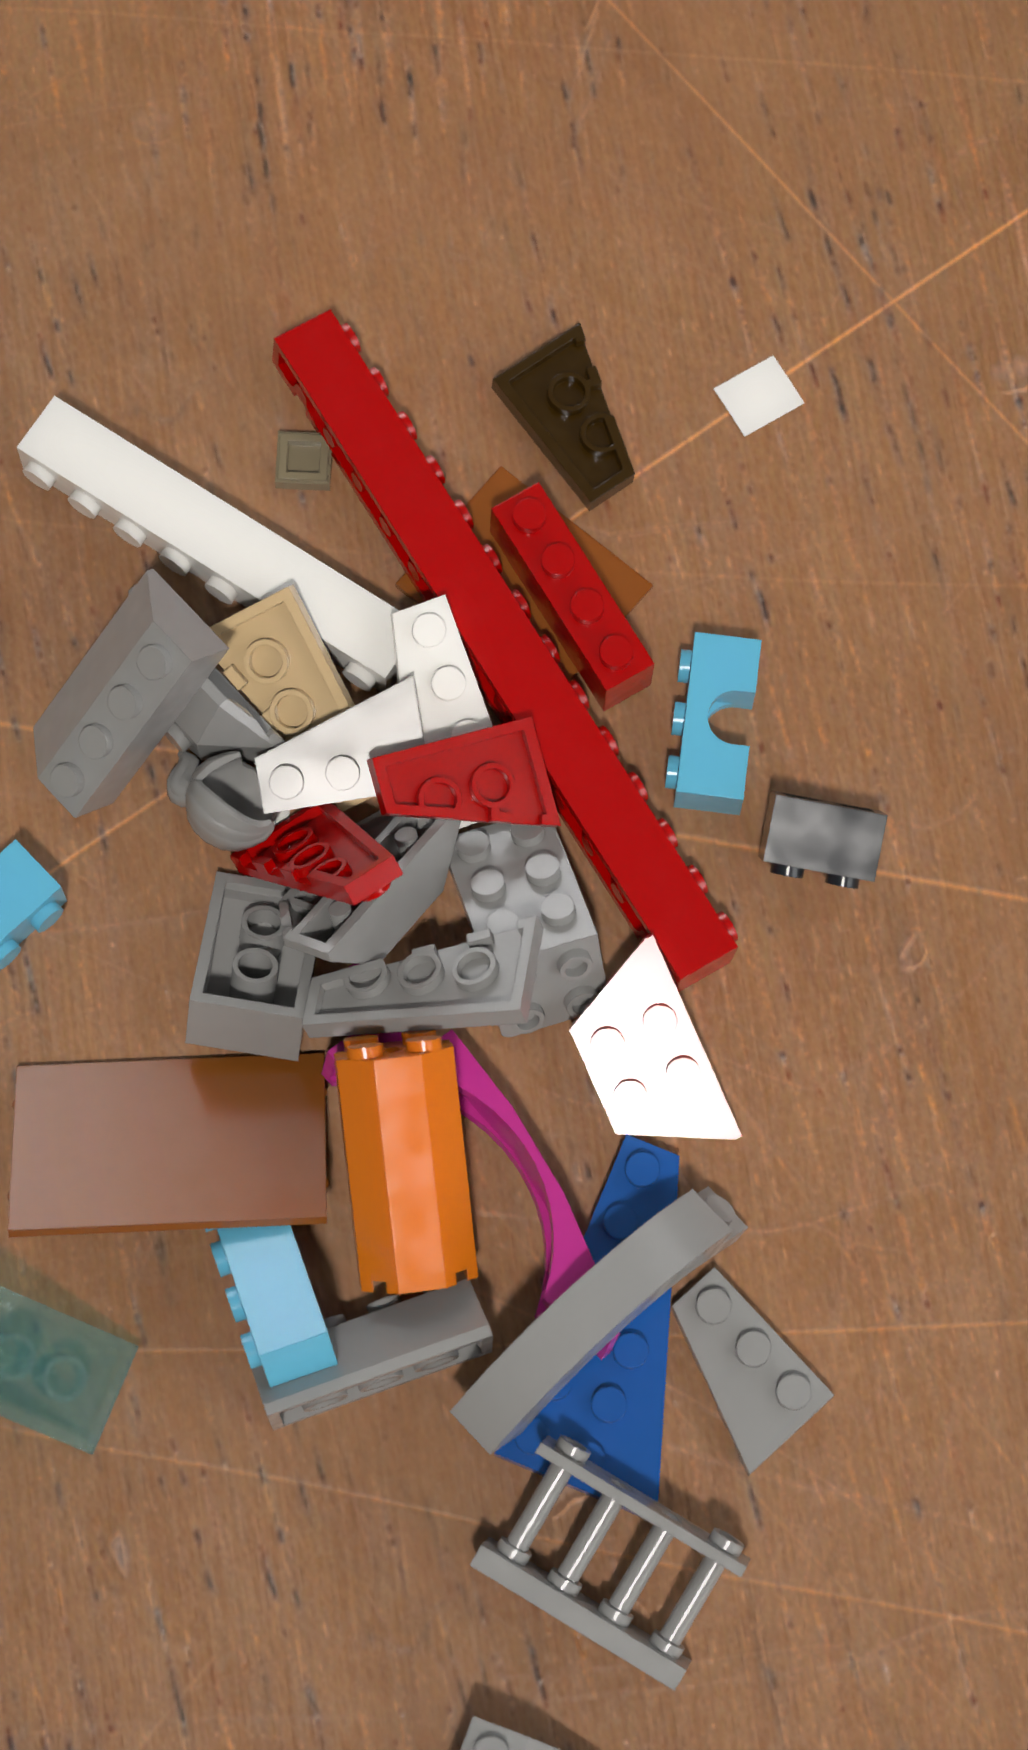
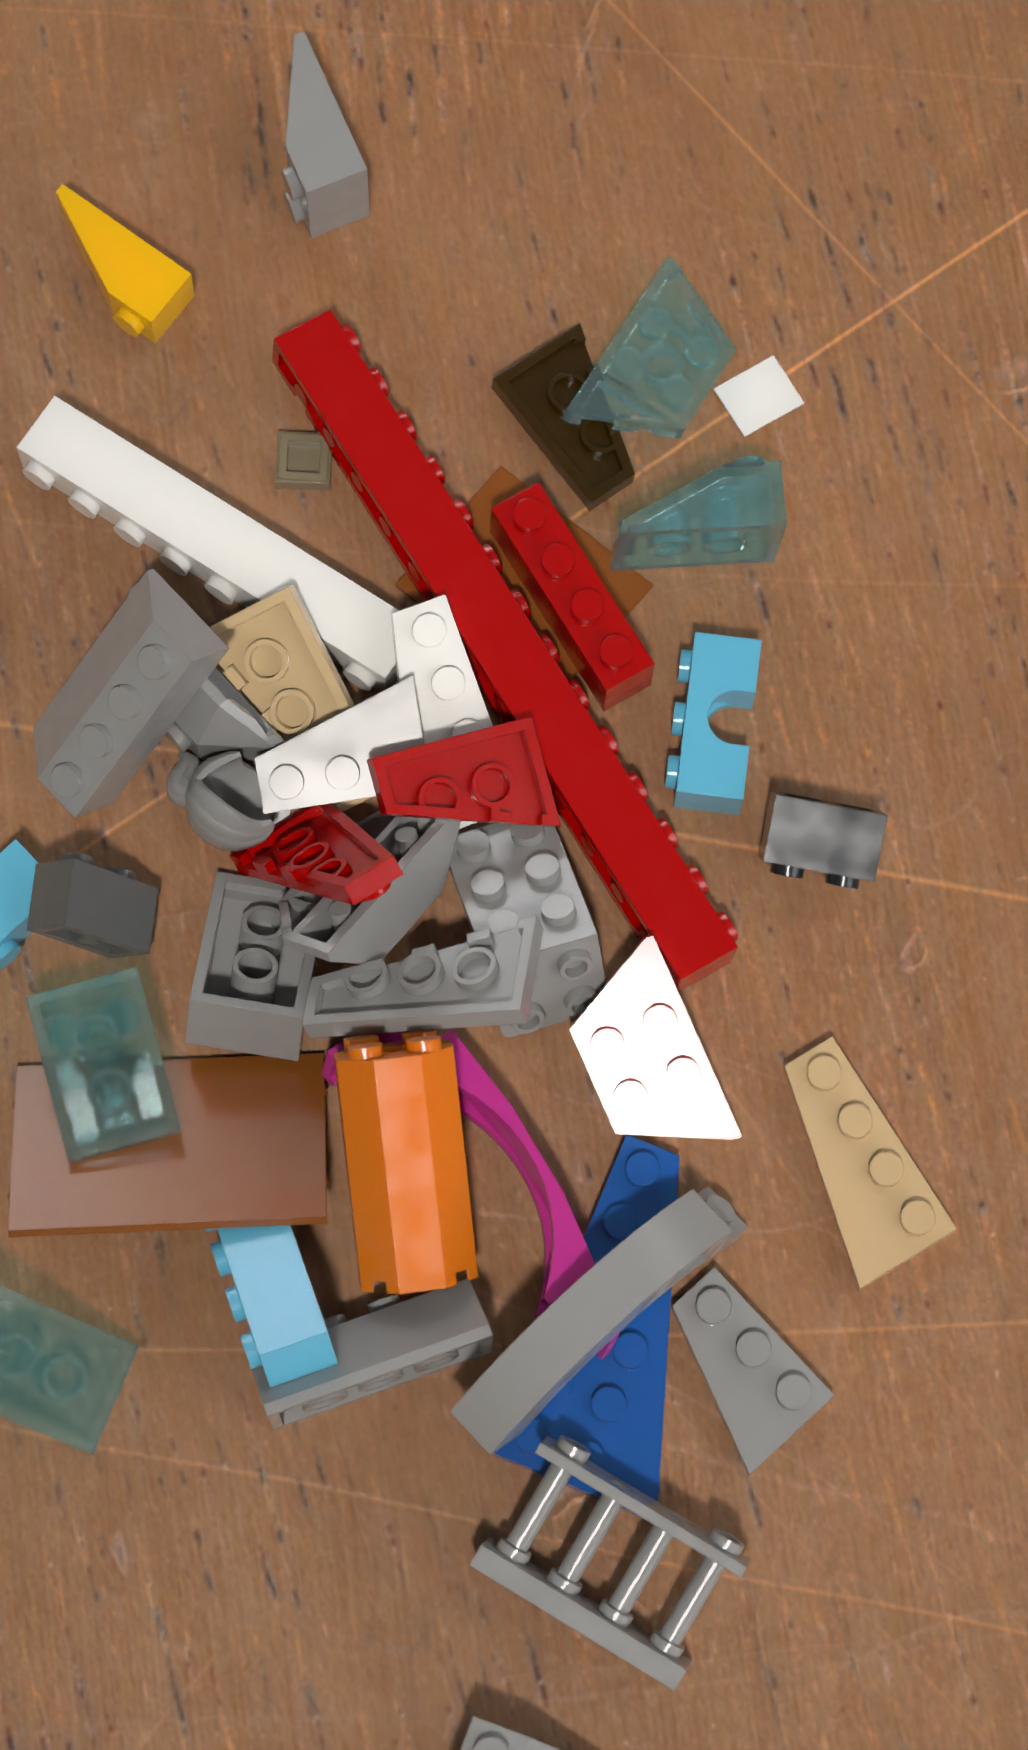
(92, 906): none -> dark grey brick
(103, 1064): none -> clear light blue slope
(135, 278): none -> yellow slope
(324, 167): none -> light grey slope
(657, 362): none -> clear light blue wing
(715, 520): none -> clear light blue slope
(872, 1184): none -> tan wing

